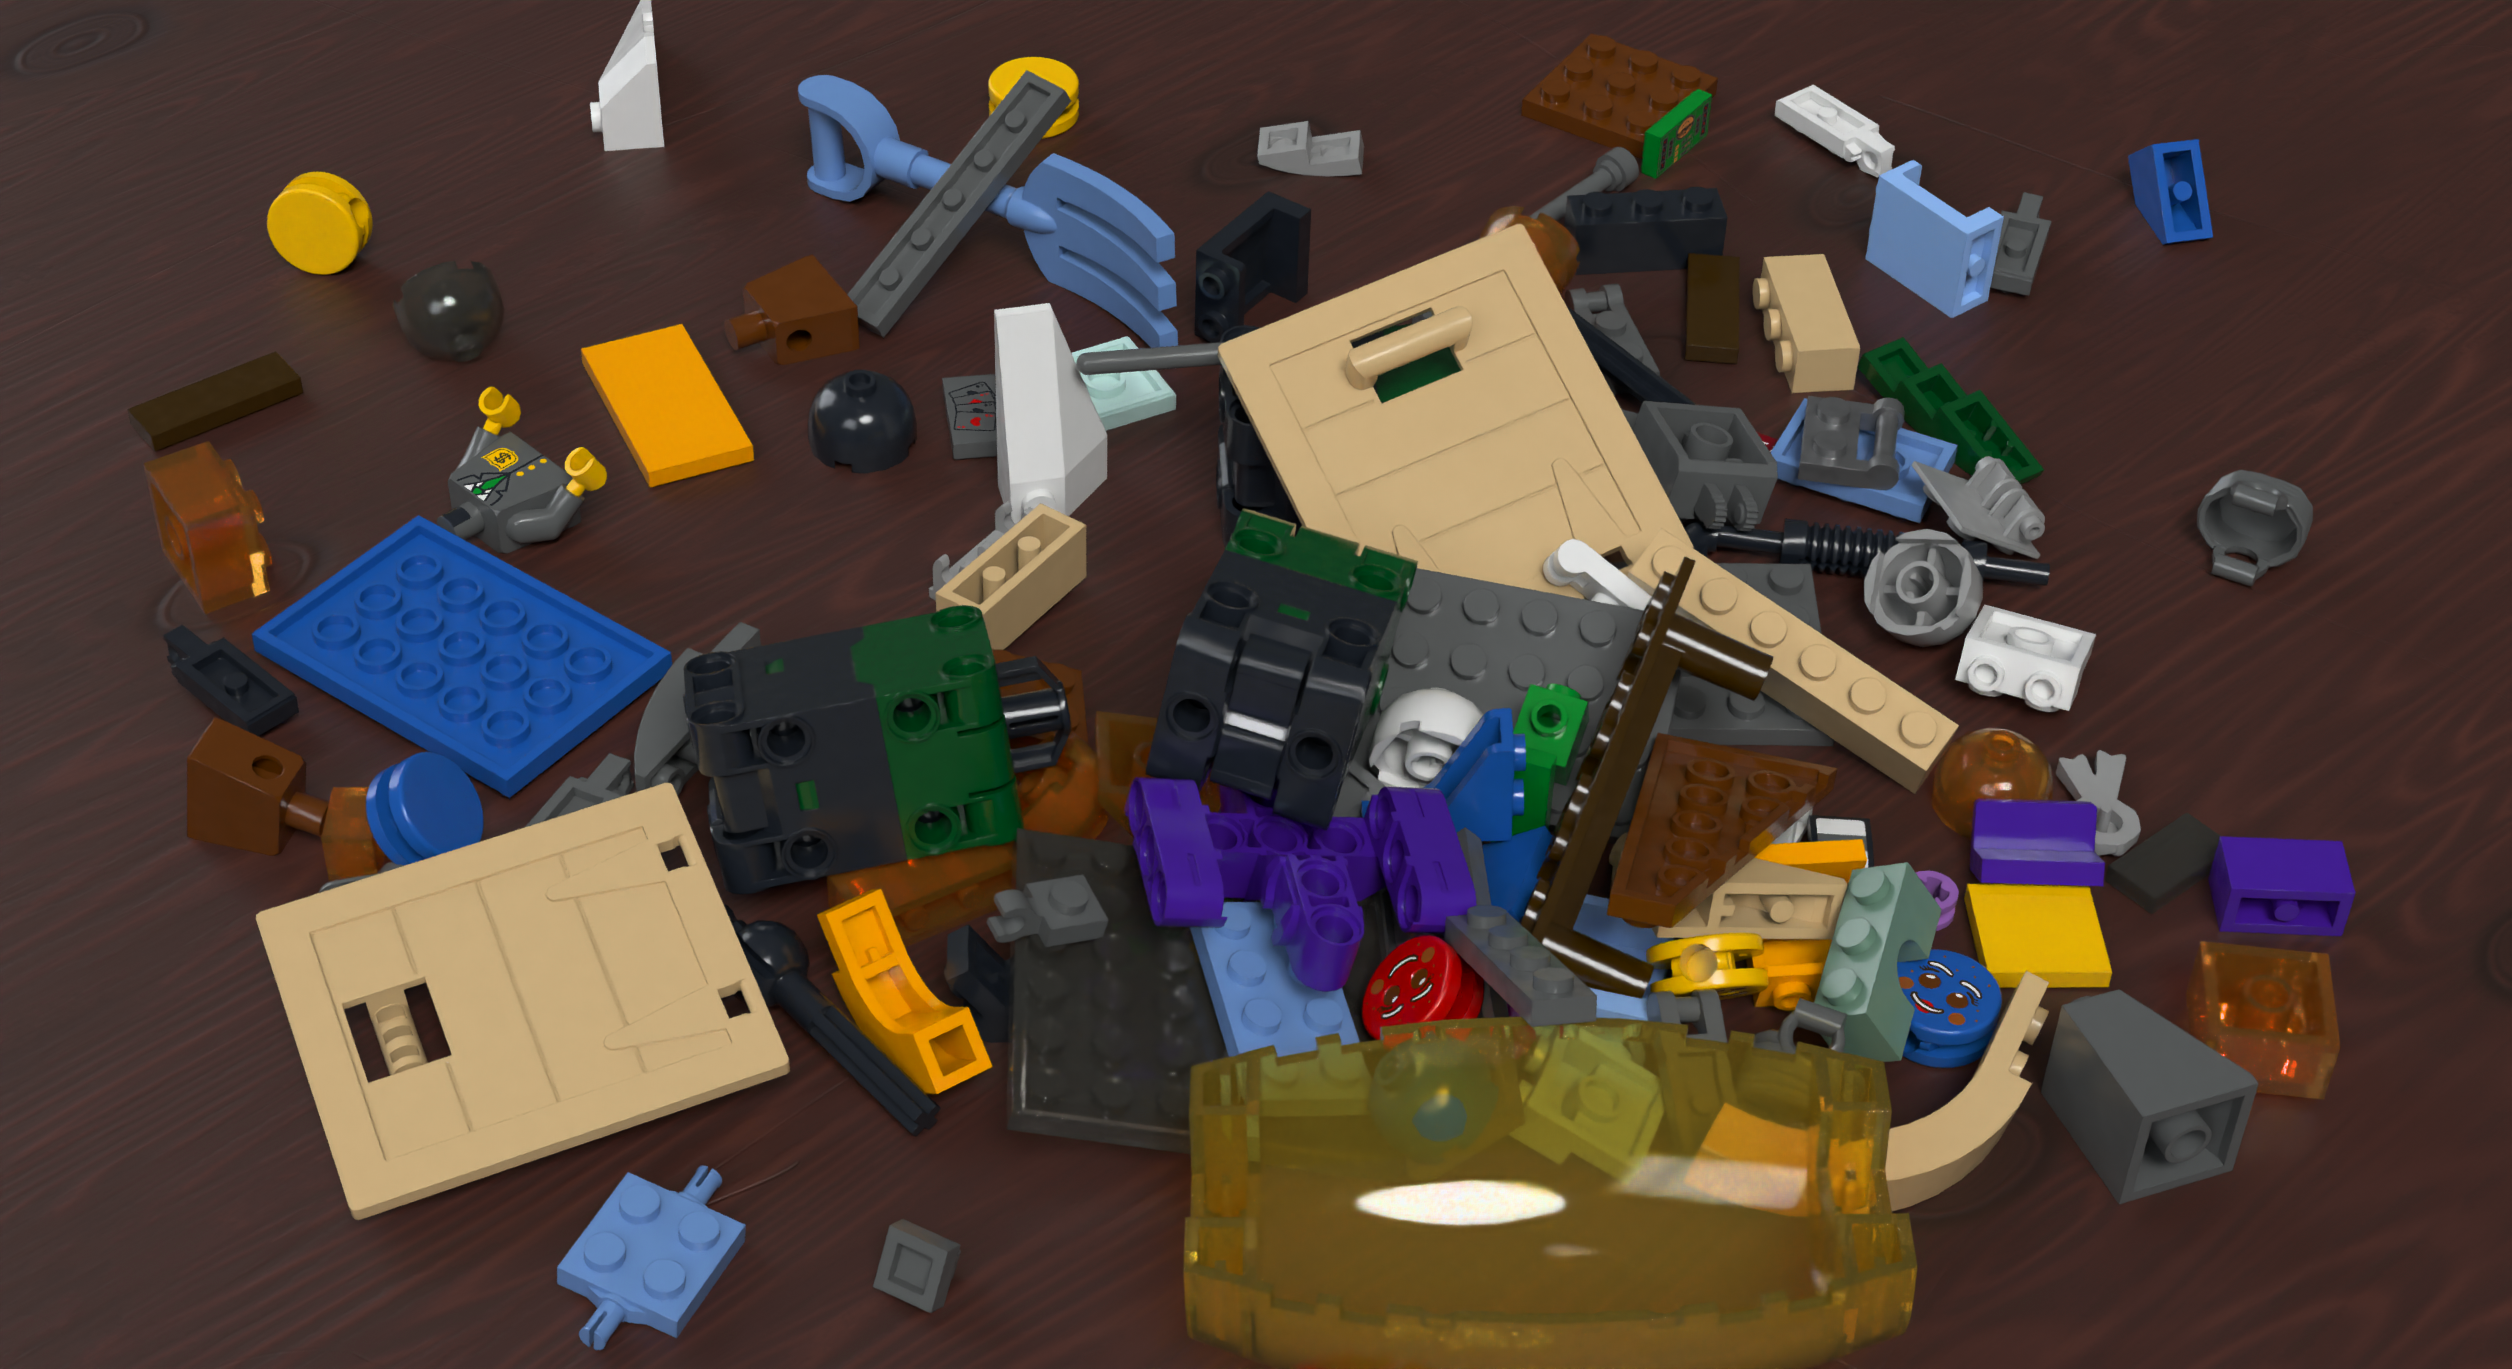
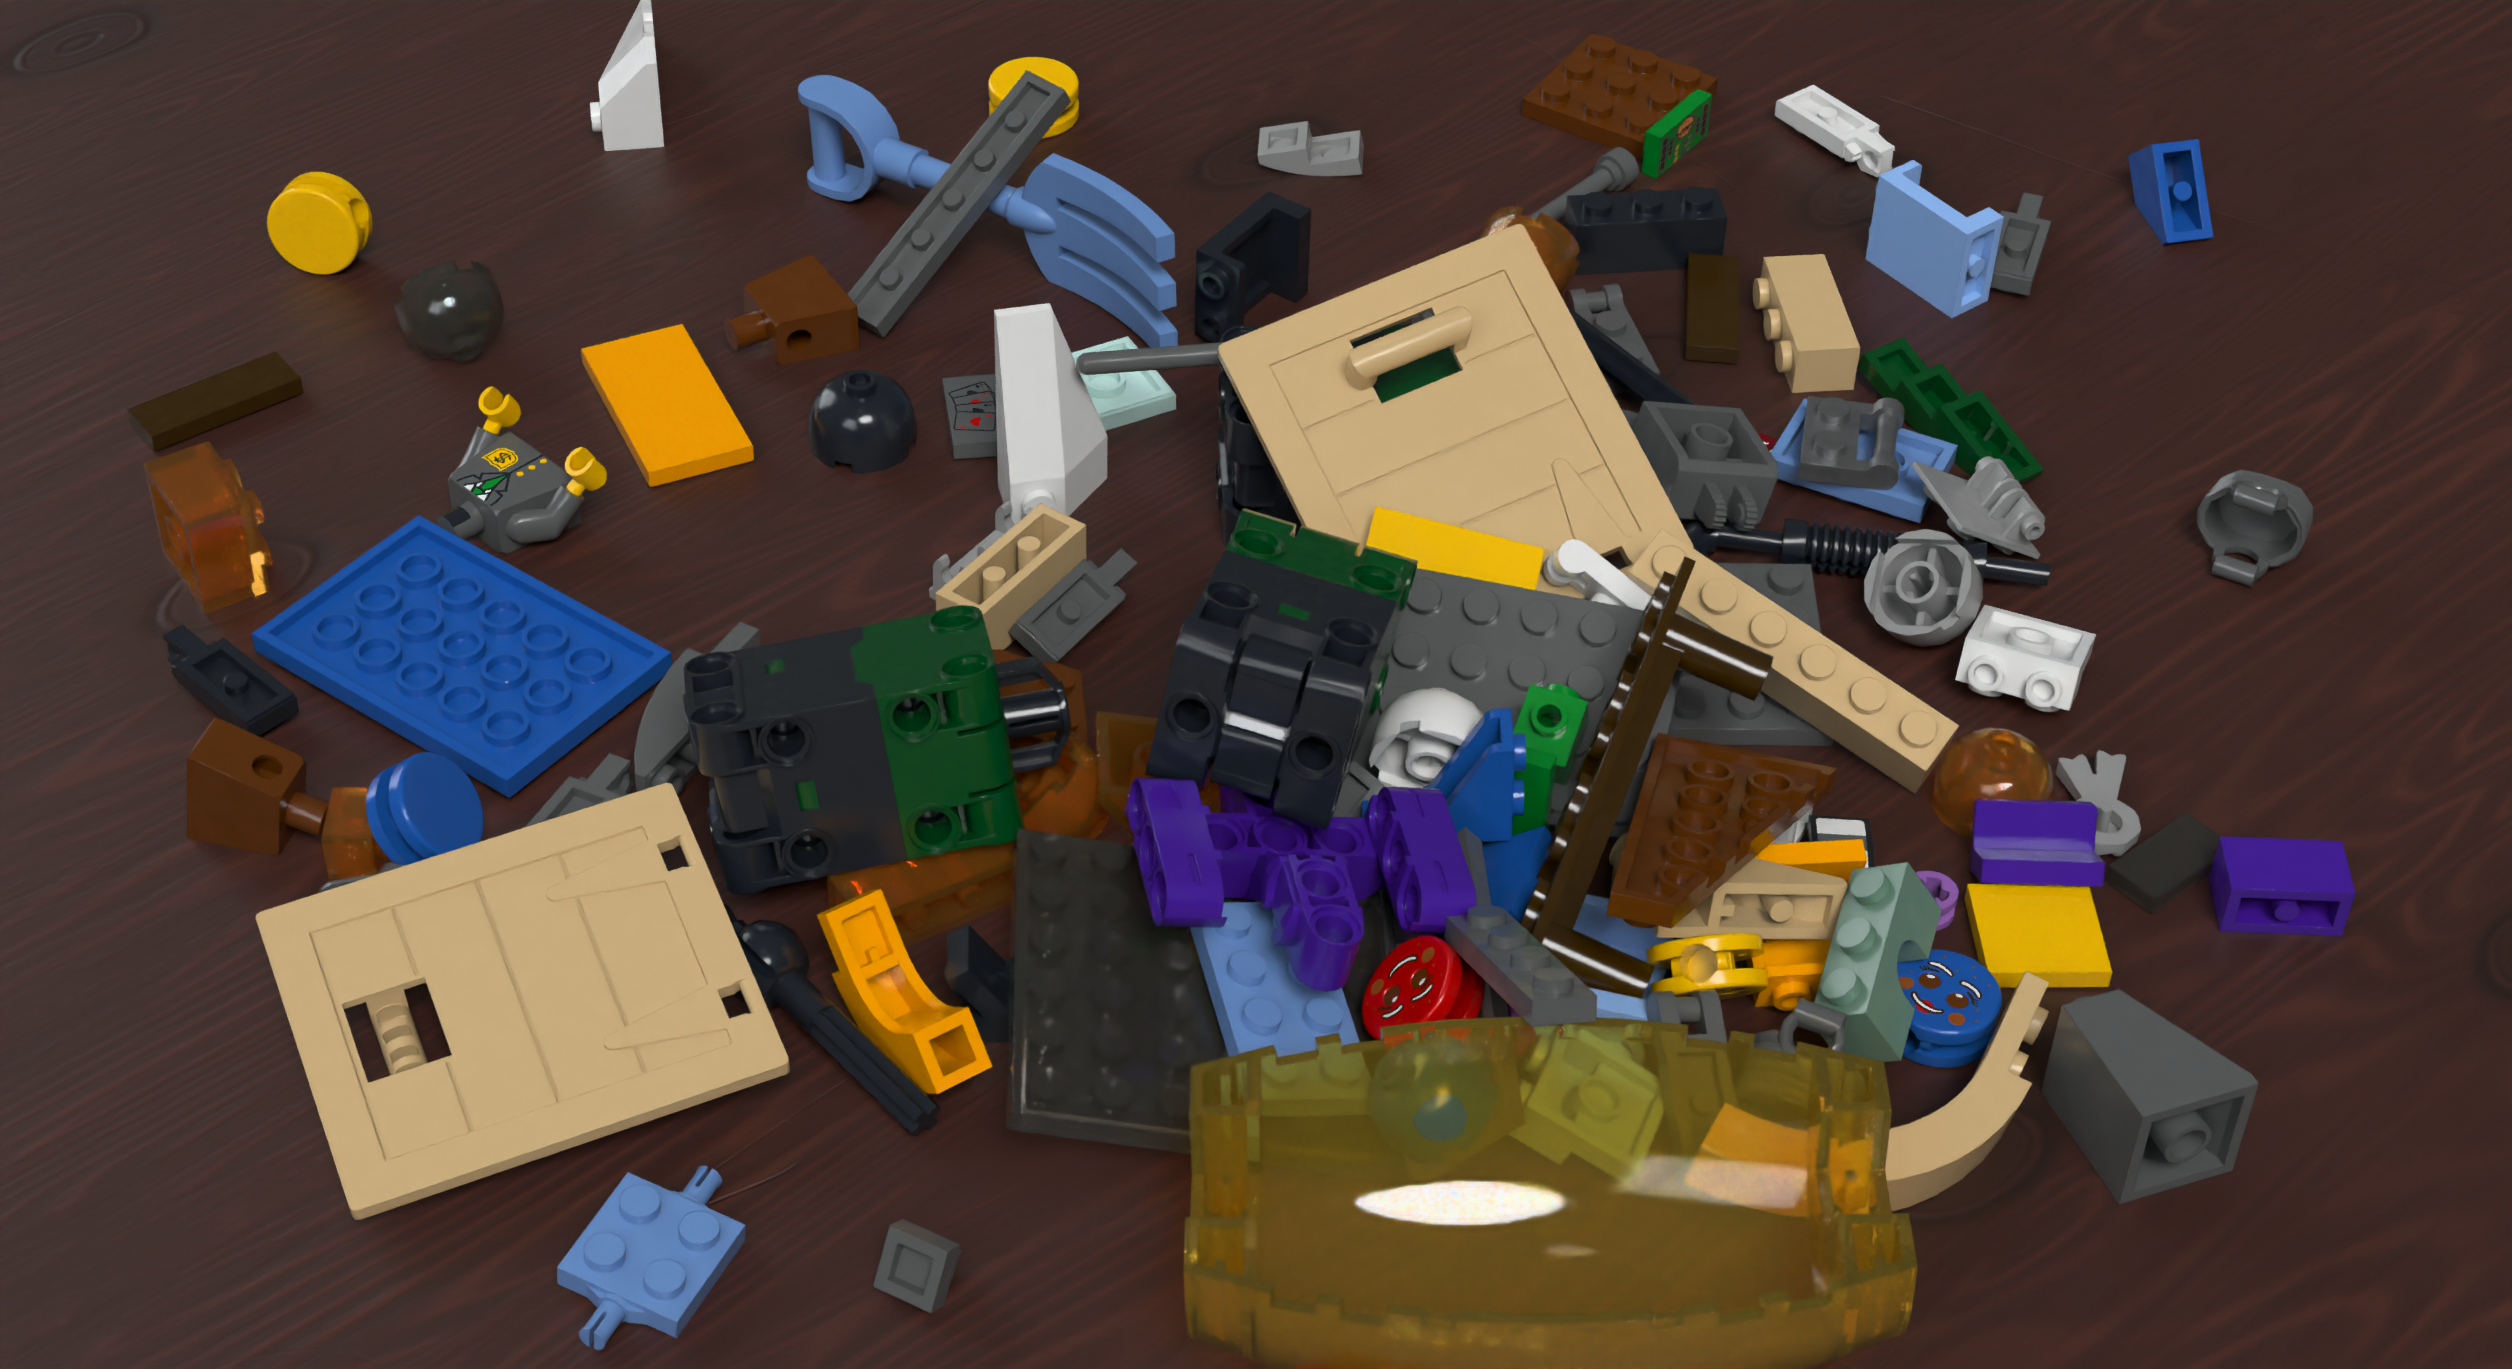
(1054, 909): dark grey plate -> none
(1073, 608): none -> dark grey hinge
(1455, 549): none -> yellow tile
(2267, 1014): clear orange brick -> none

